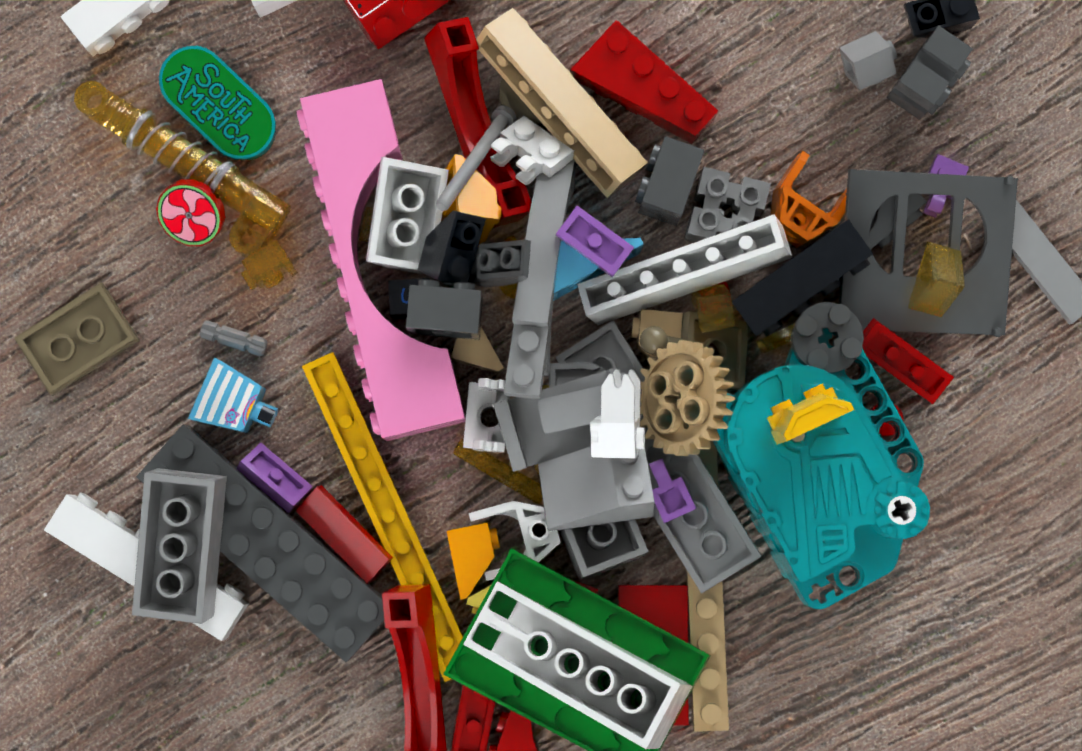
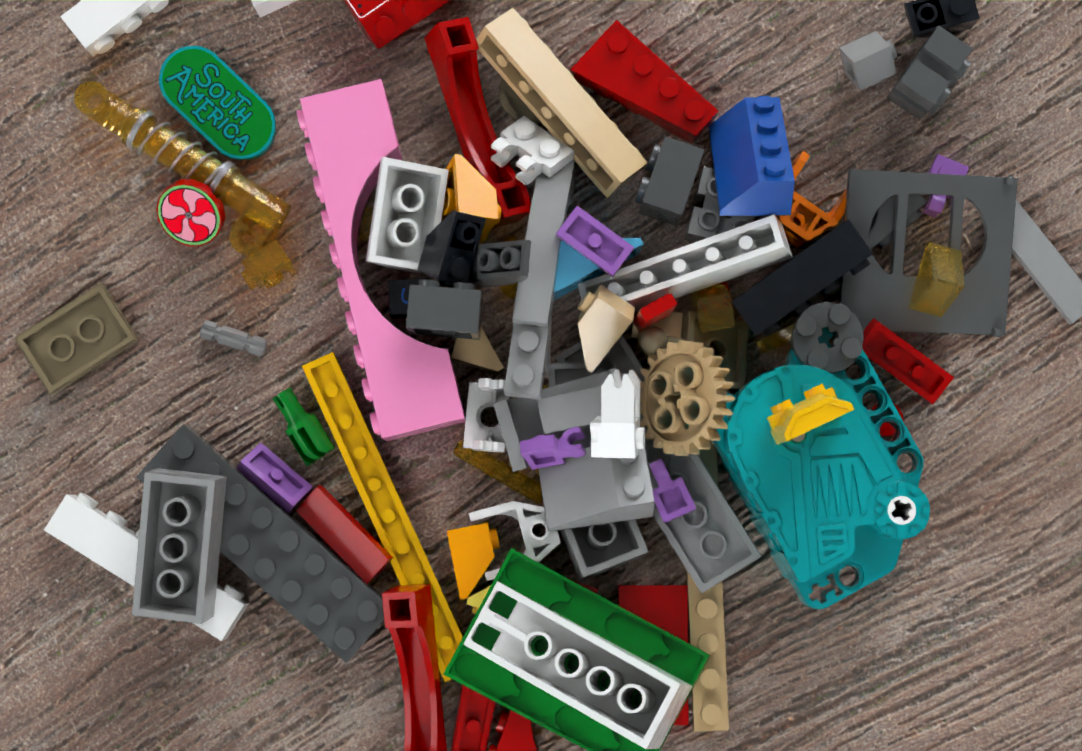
(231, 400): medium azure torso -> none
(303, 428): none -> green arm
(501, 119): light grey bar -> none
(548, 451): none -> medium lavender plate
(601, 323): none -> tan slope
(655, 312): none -> red tile
(752, 159): none -> blue slope

